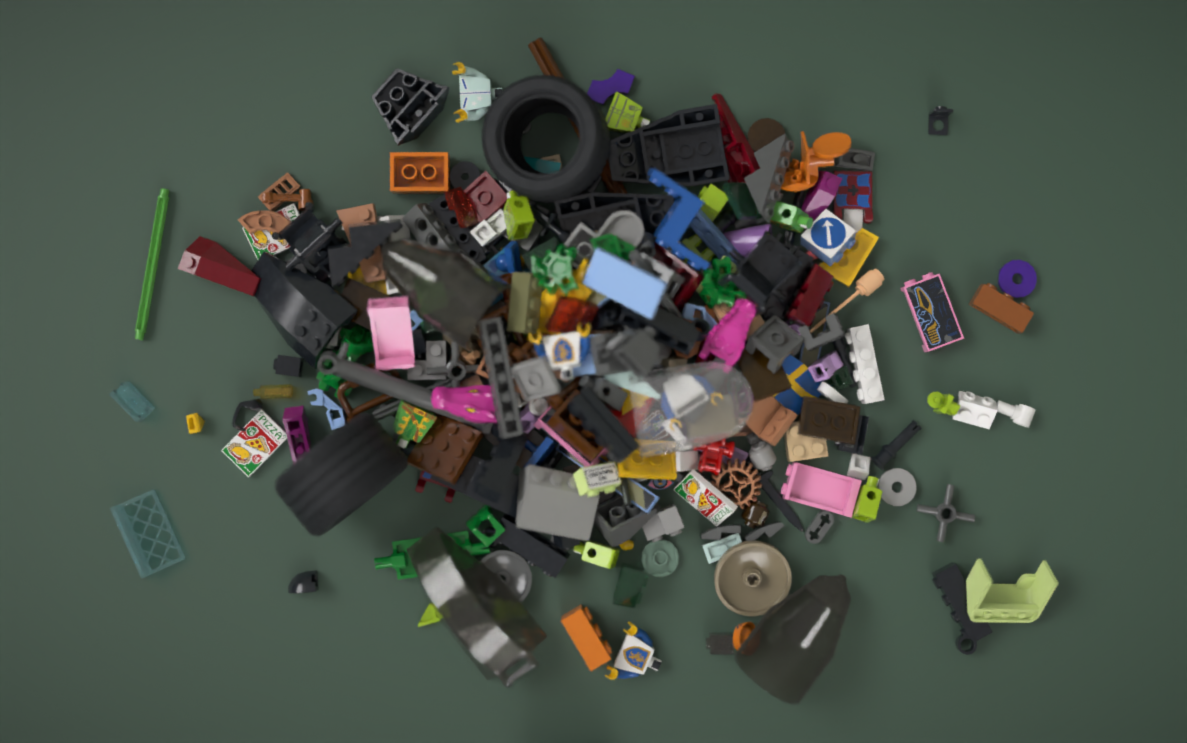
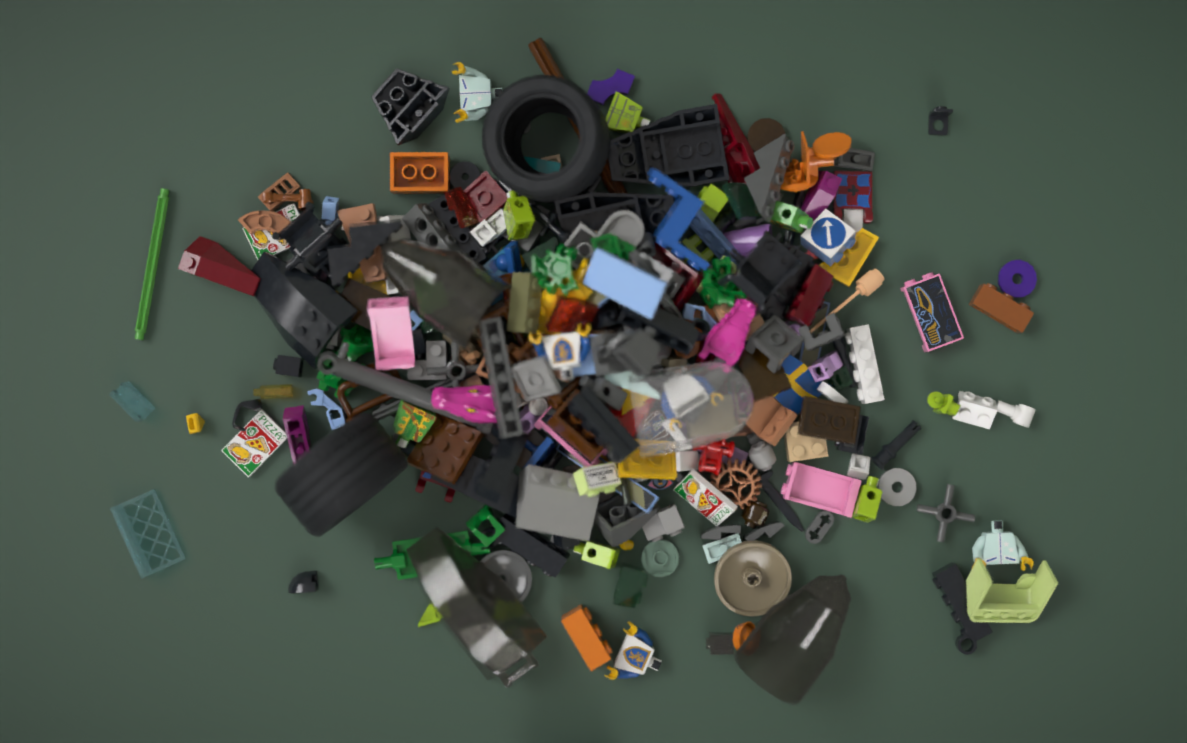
(329, 209): none -> light blue piece
(1000, 547): none -> light aqua torso

